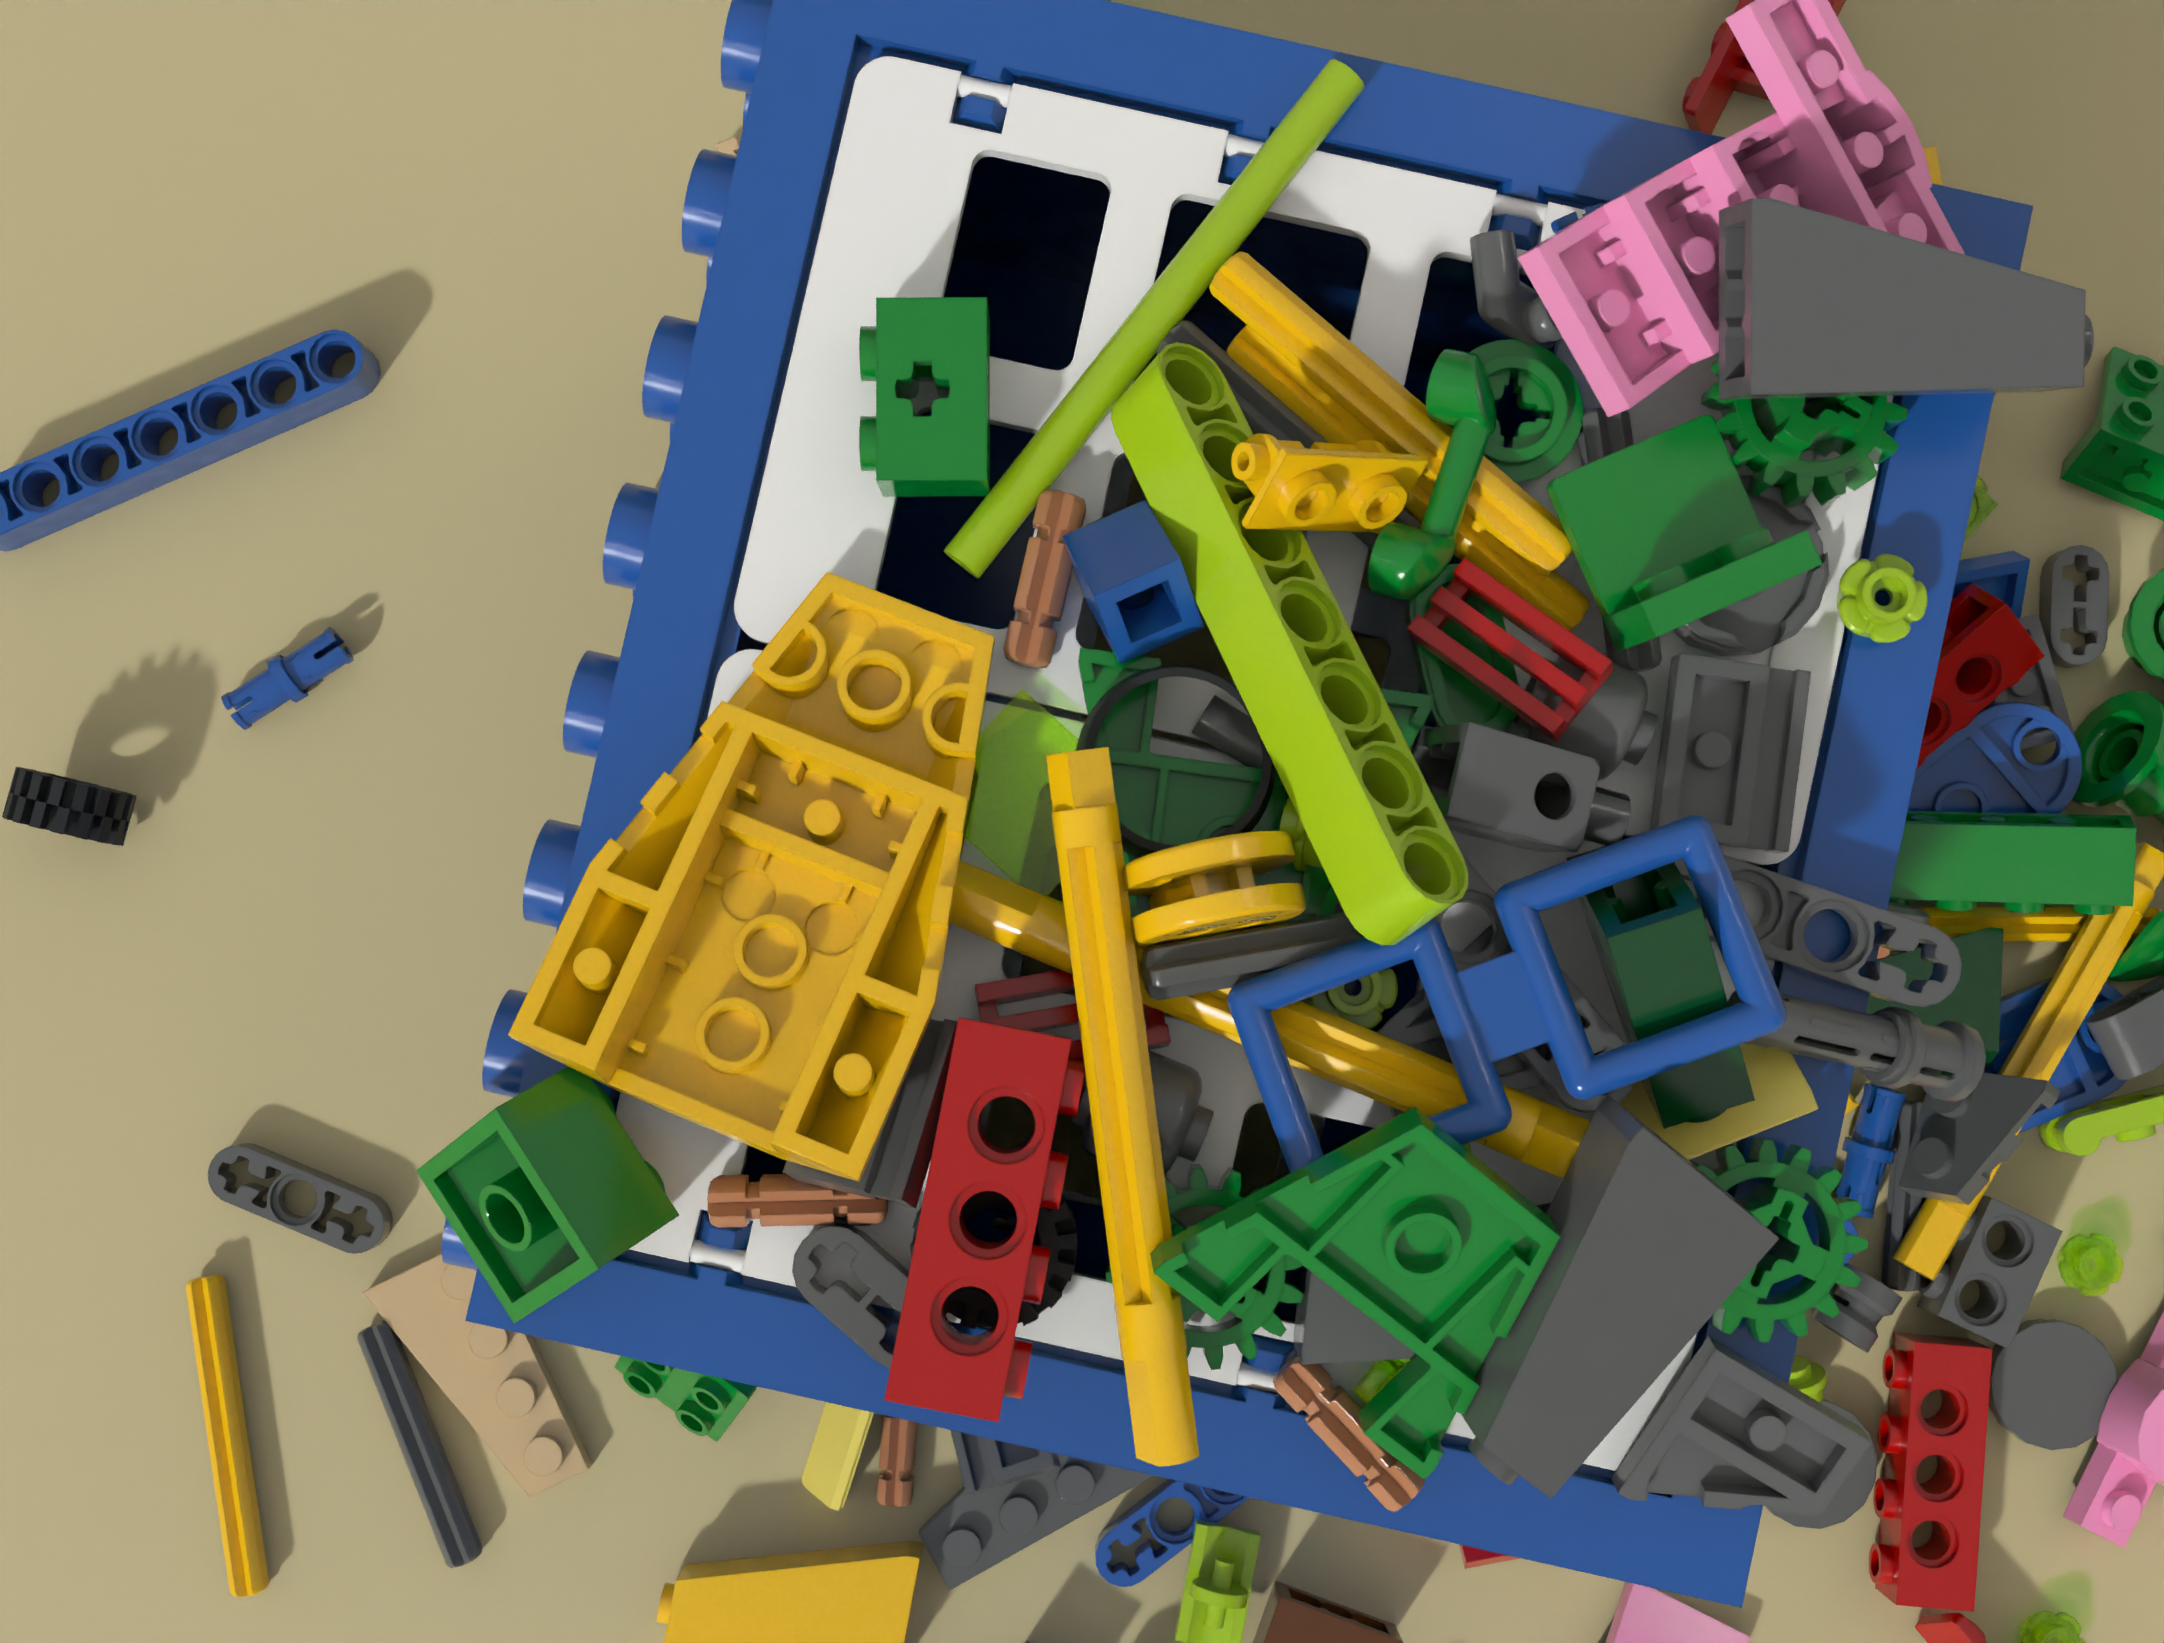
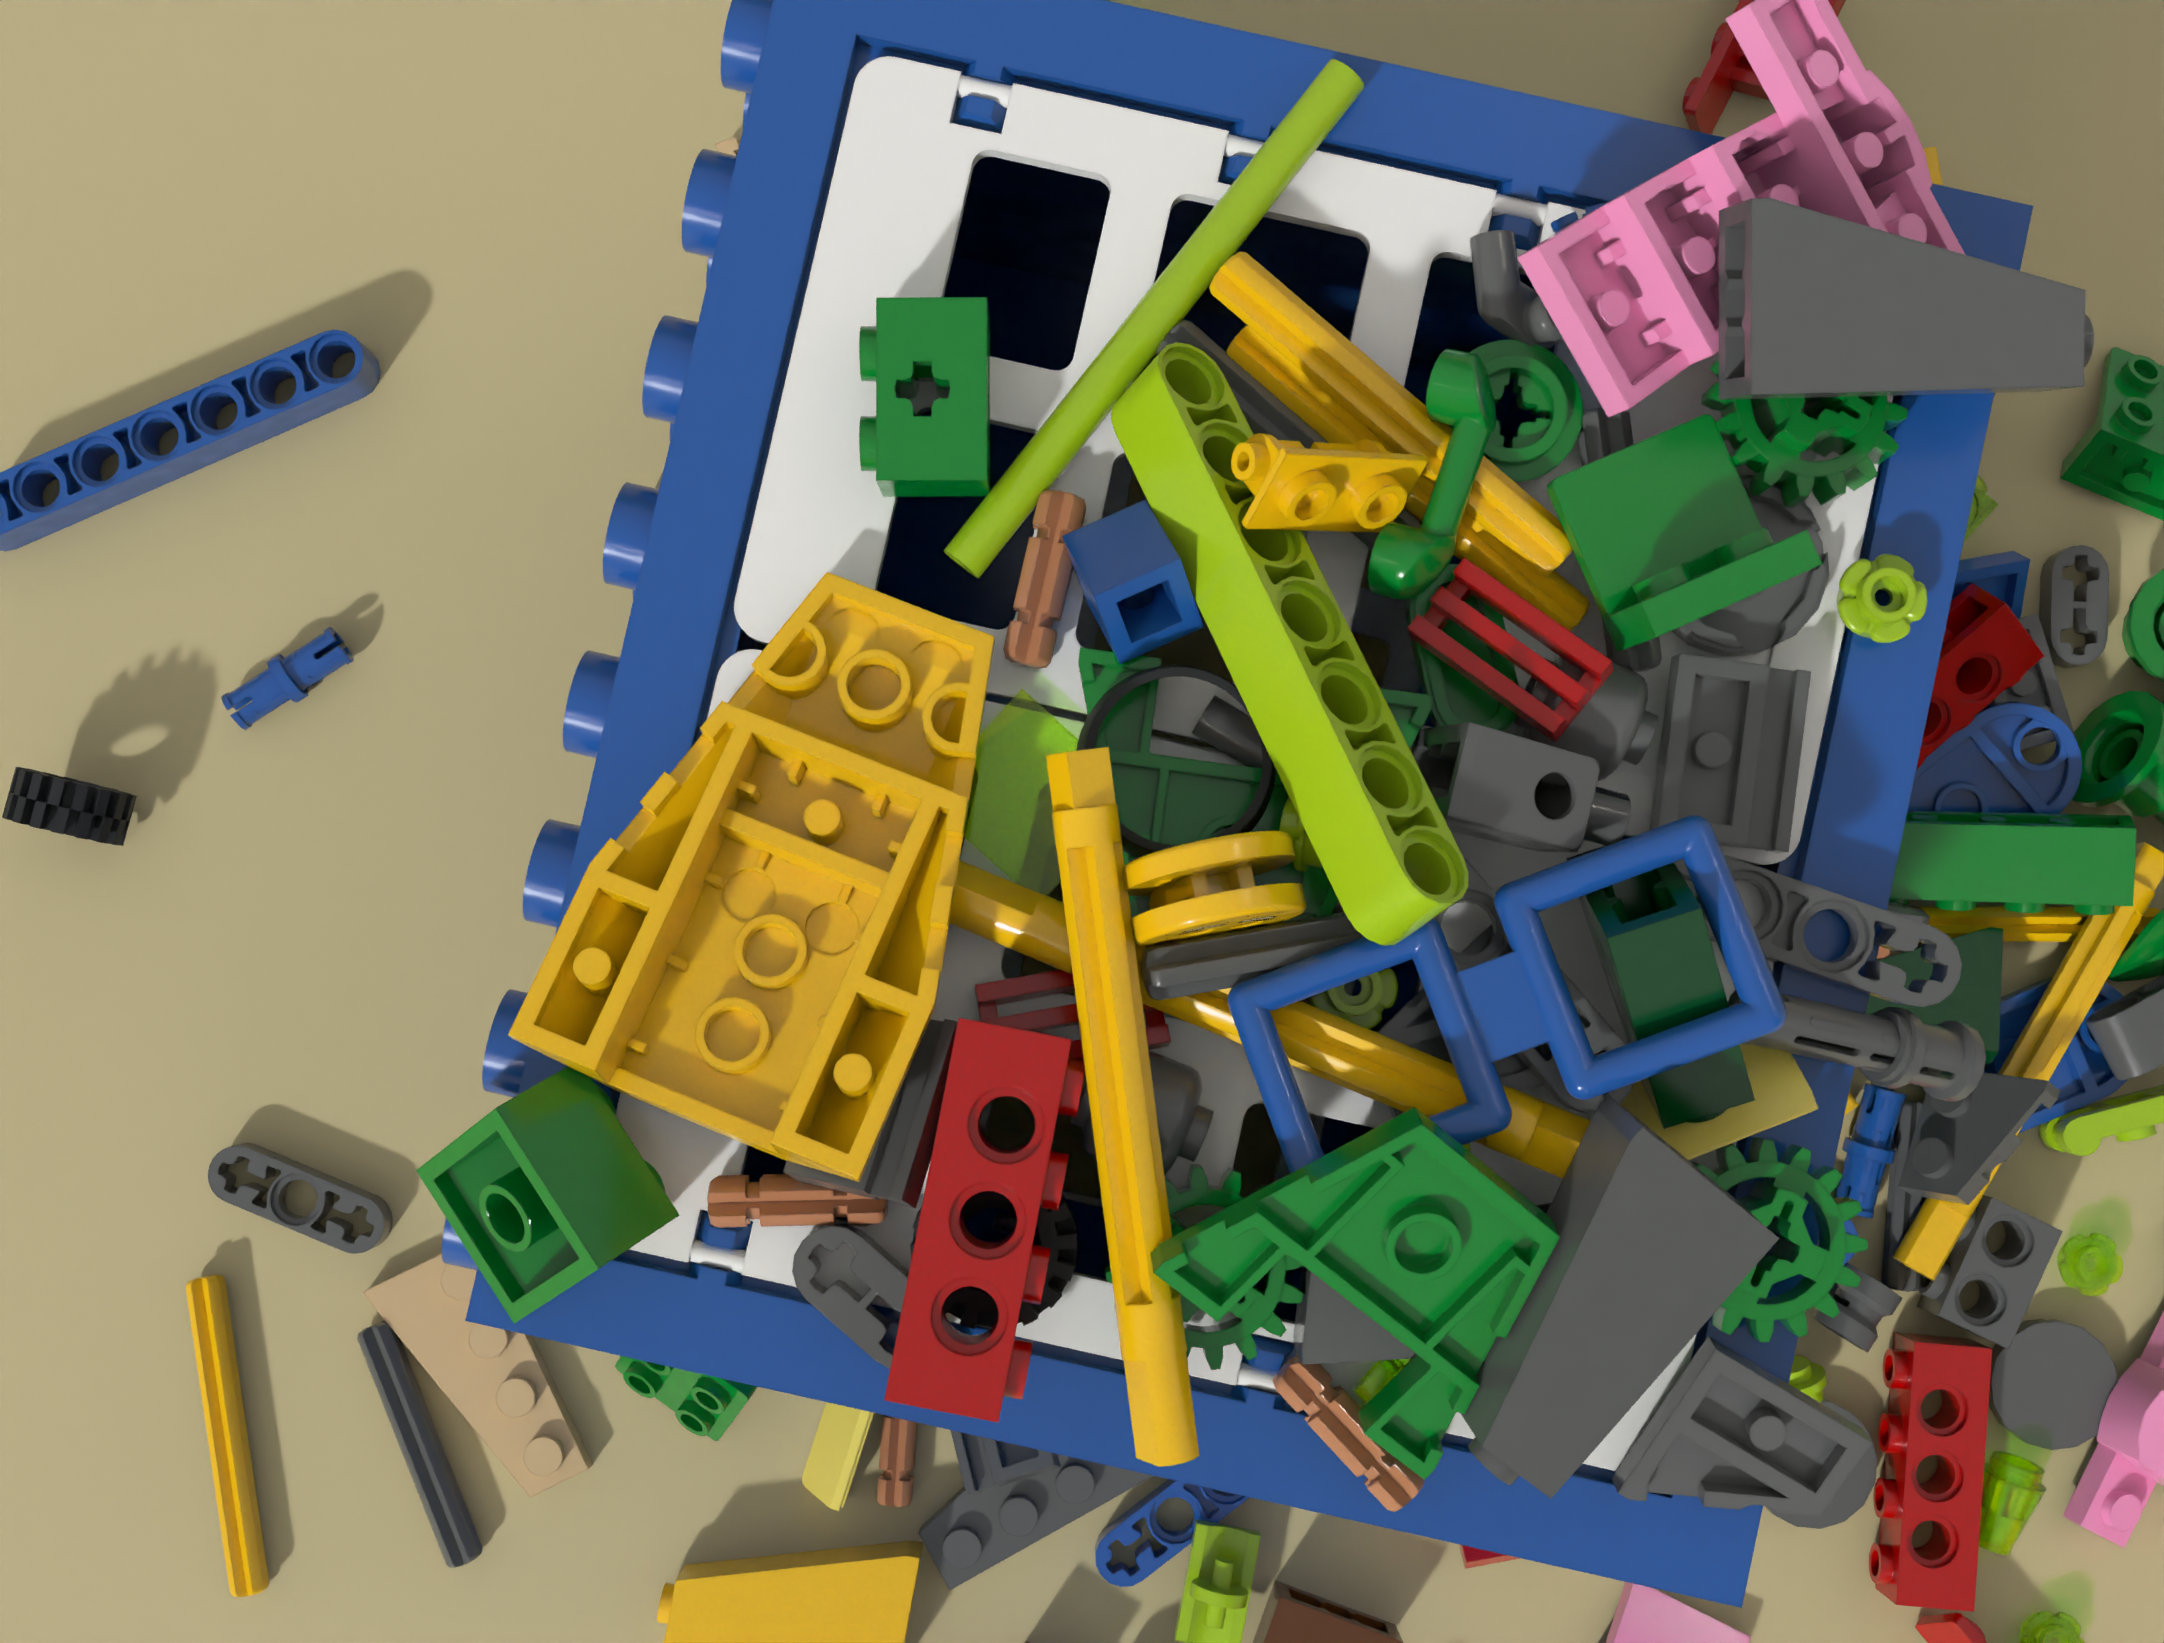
(2008, 1500): none -> clear neon green cone

